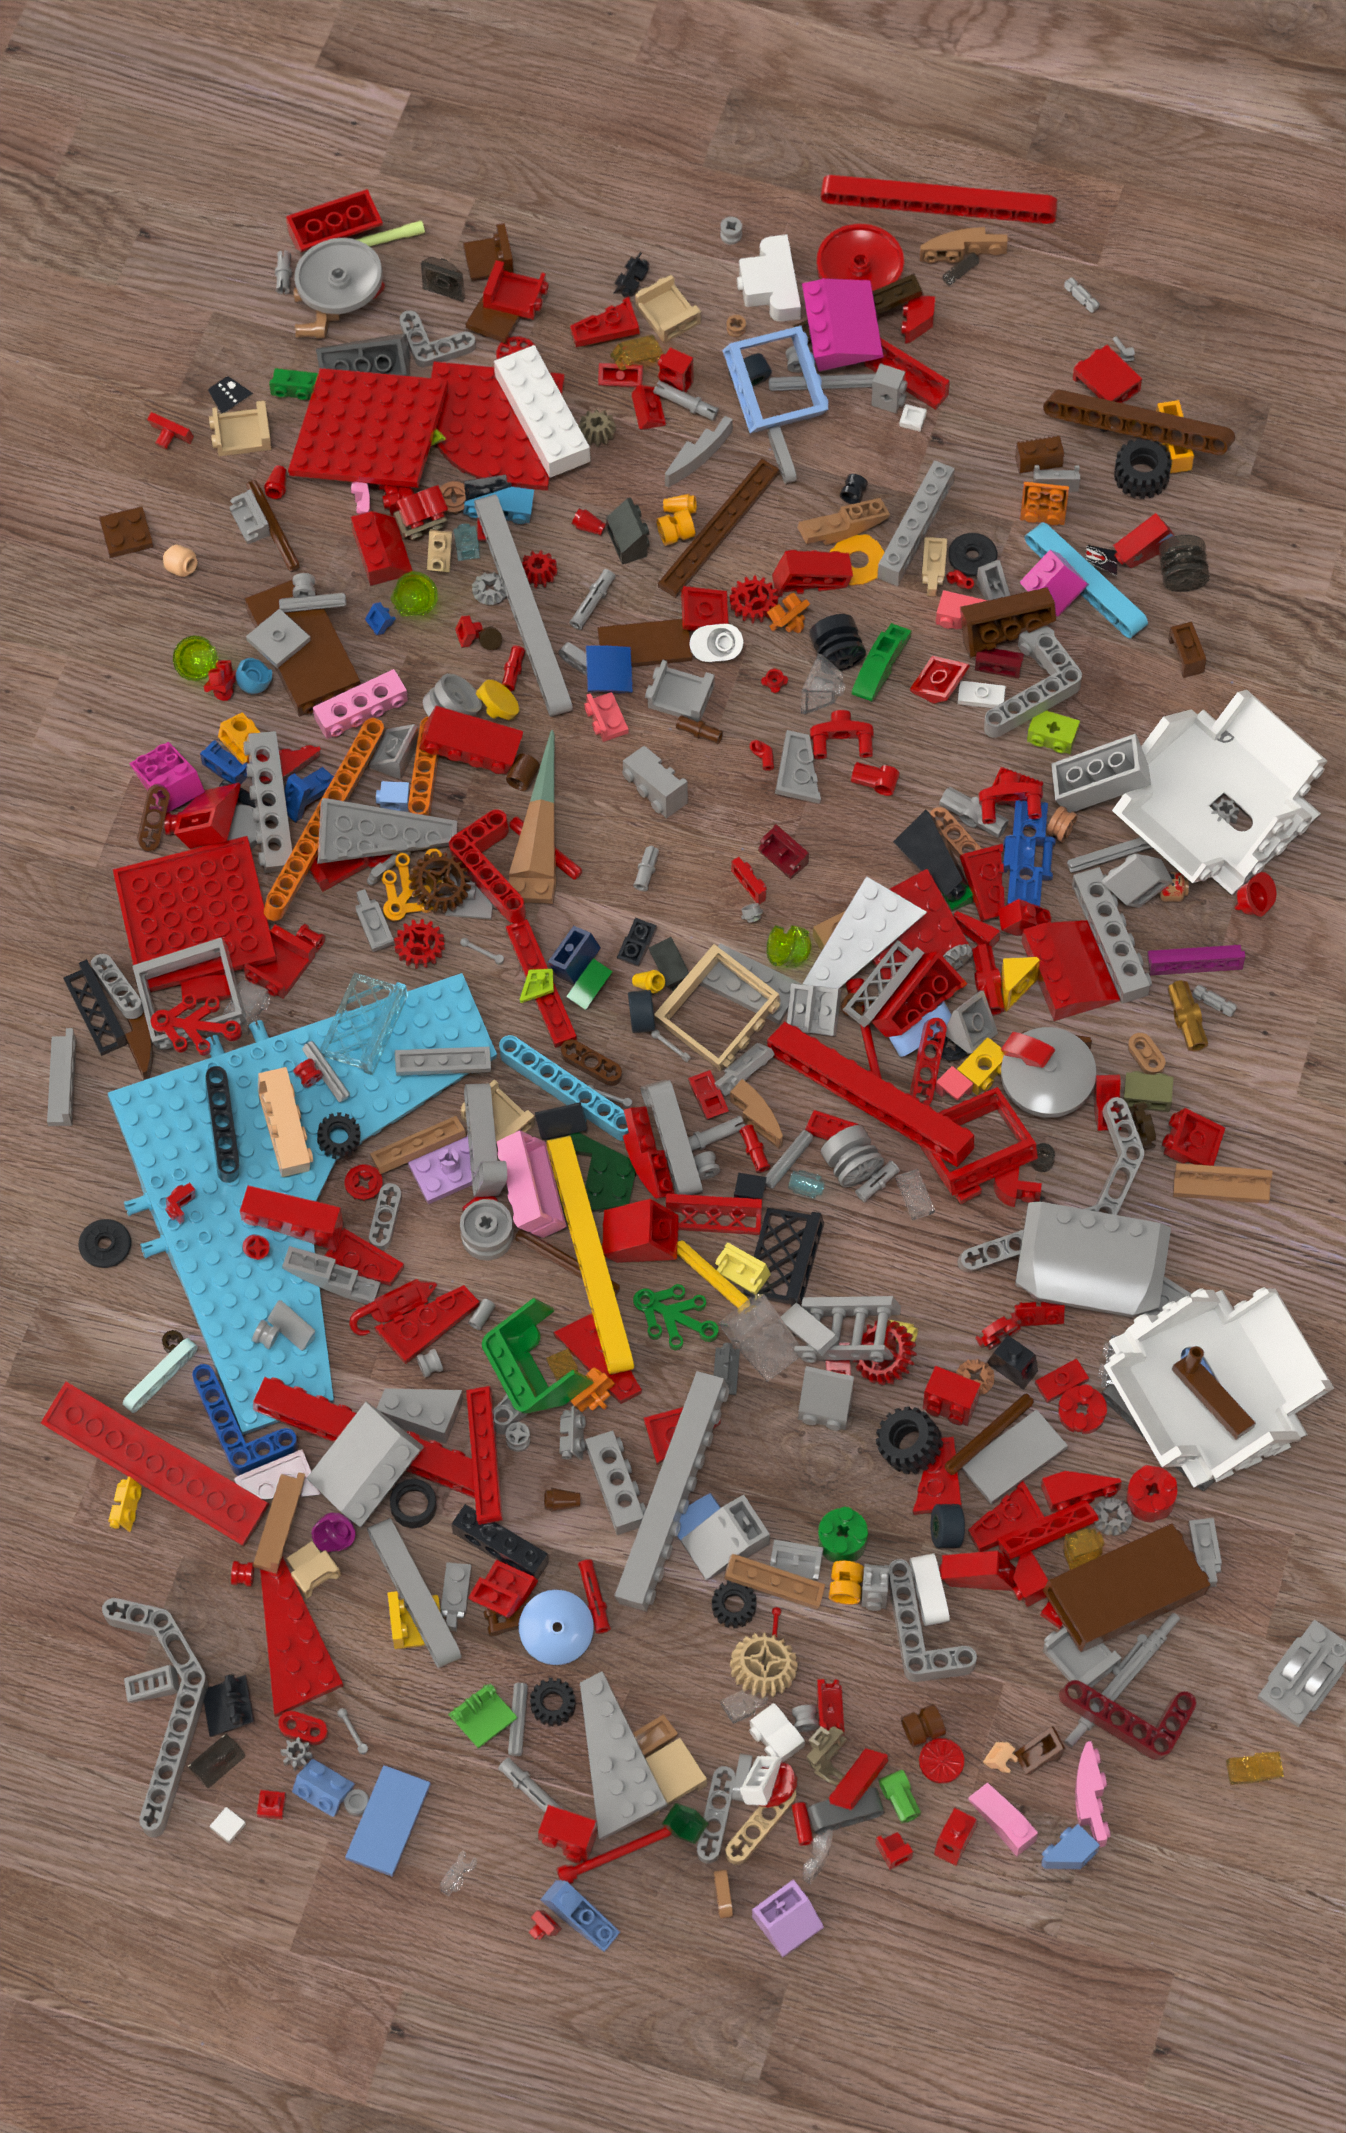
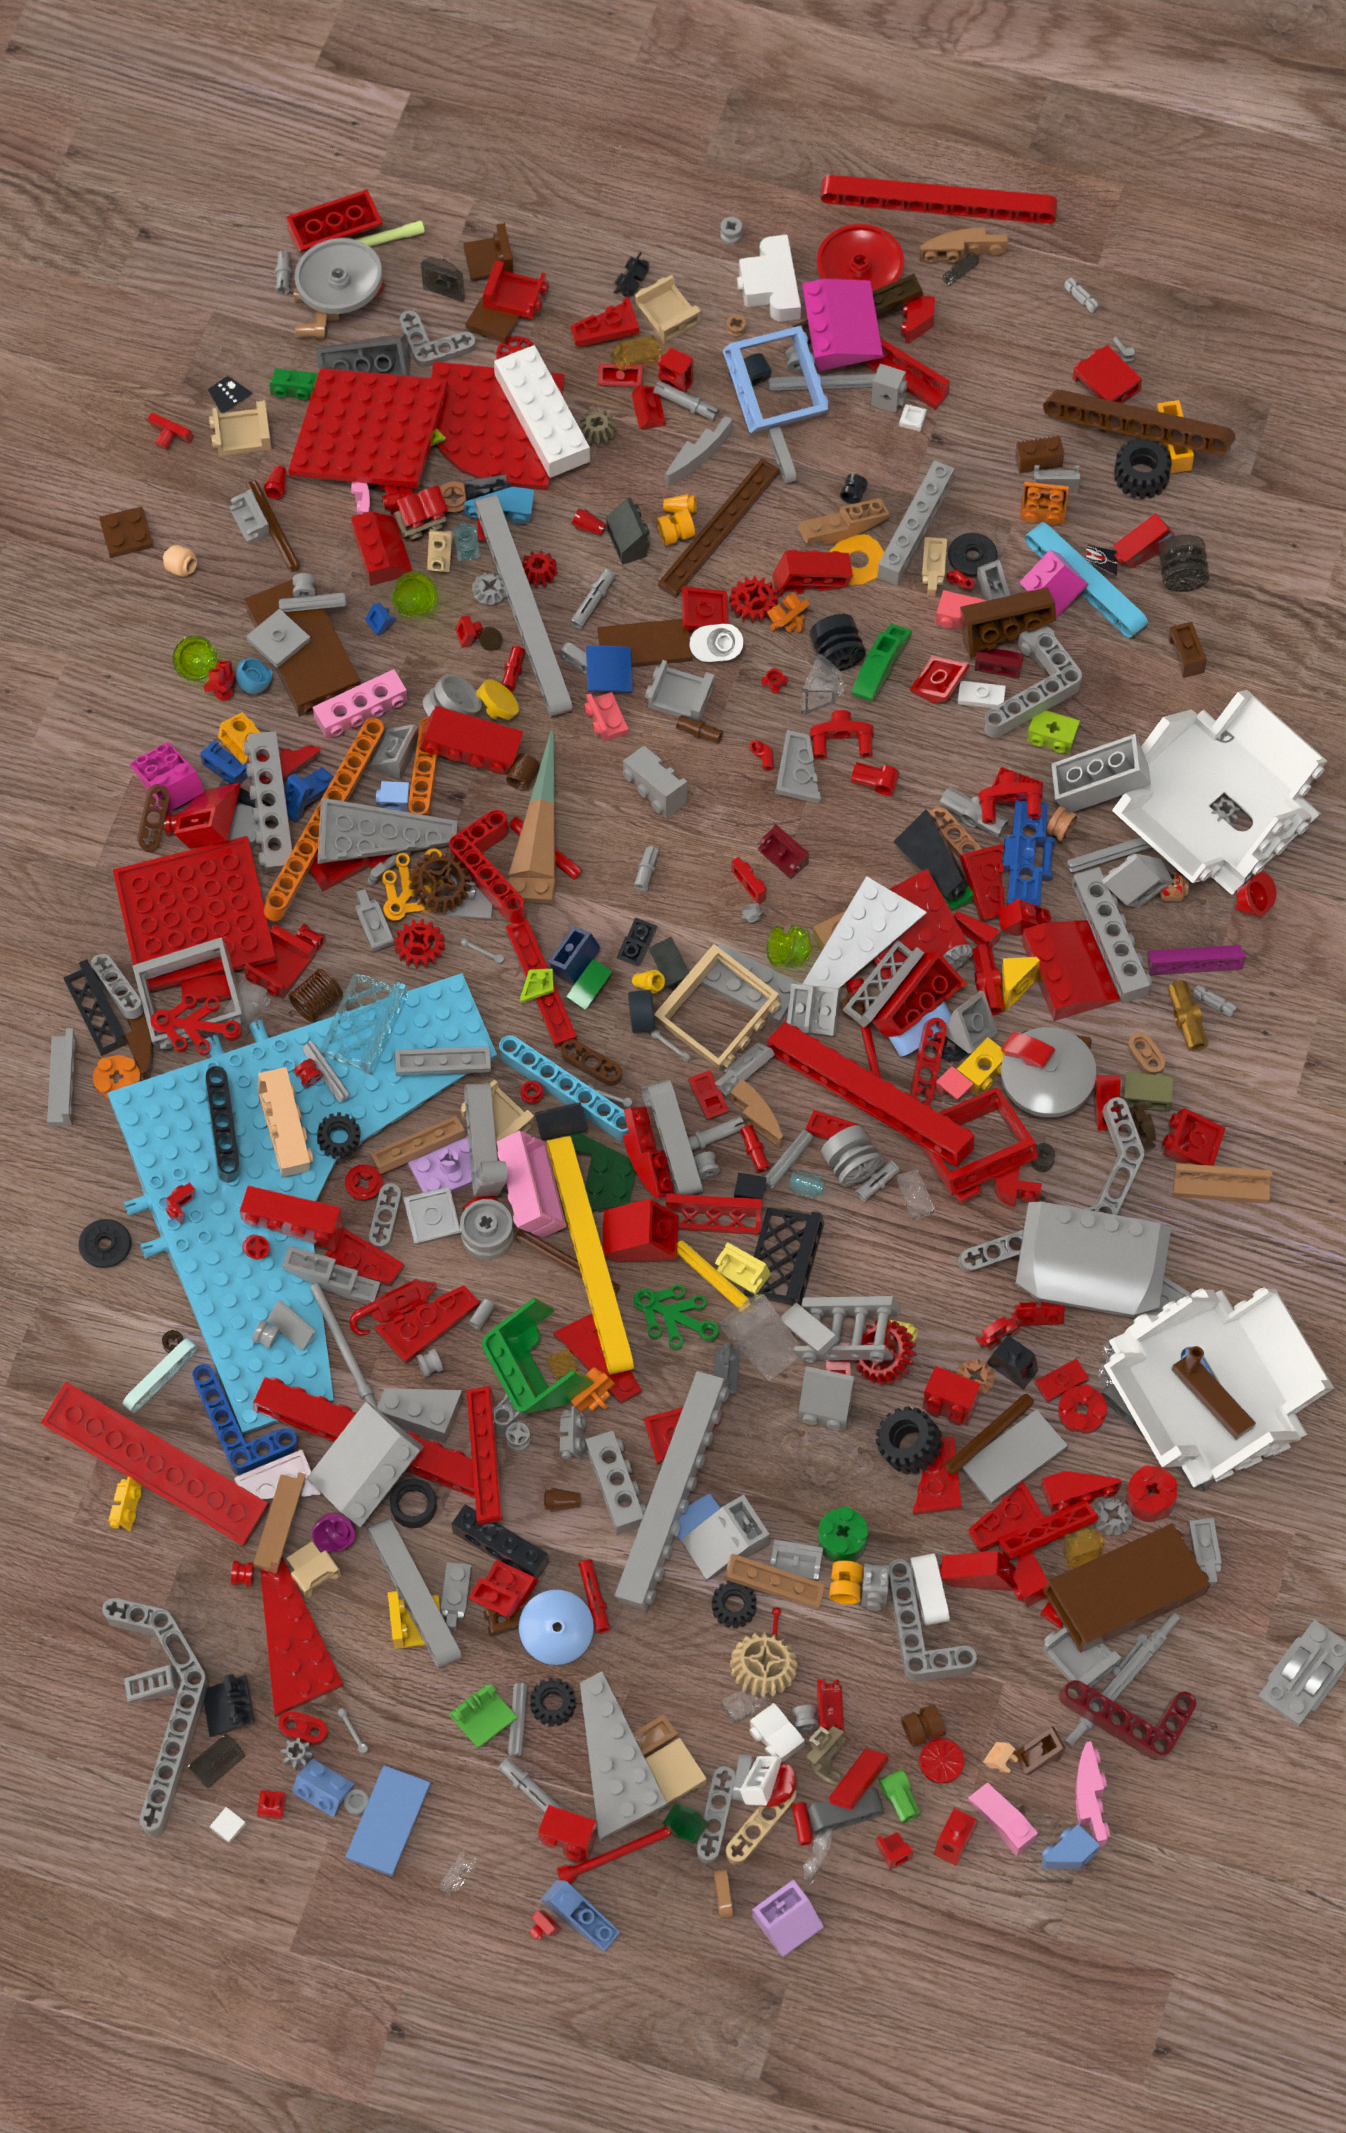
(111, 1066): none -> orange plate
(319, 1001): none -> reddish brown piece
(365, 1390): none -> light grey bar
(432, 1215): none -> light grey plate
(532, 1086): none -> red plate
(947, 1526): black wheel -> none
(1254, 1768): clear yellow slope -> none

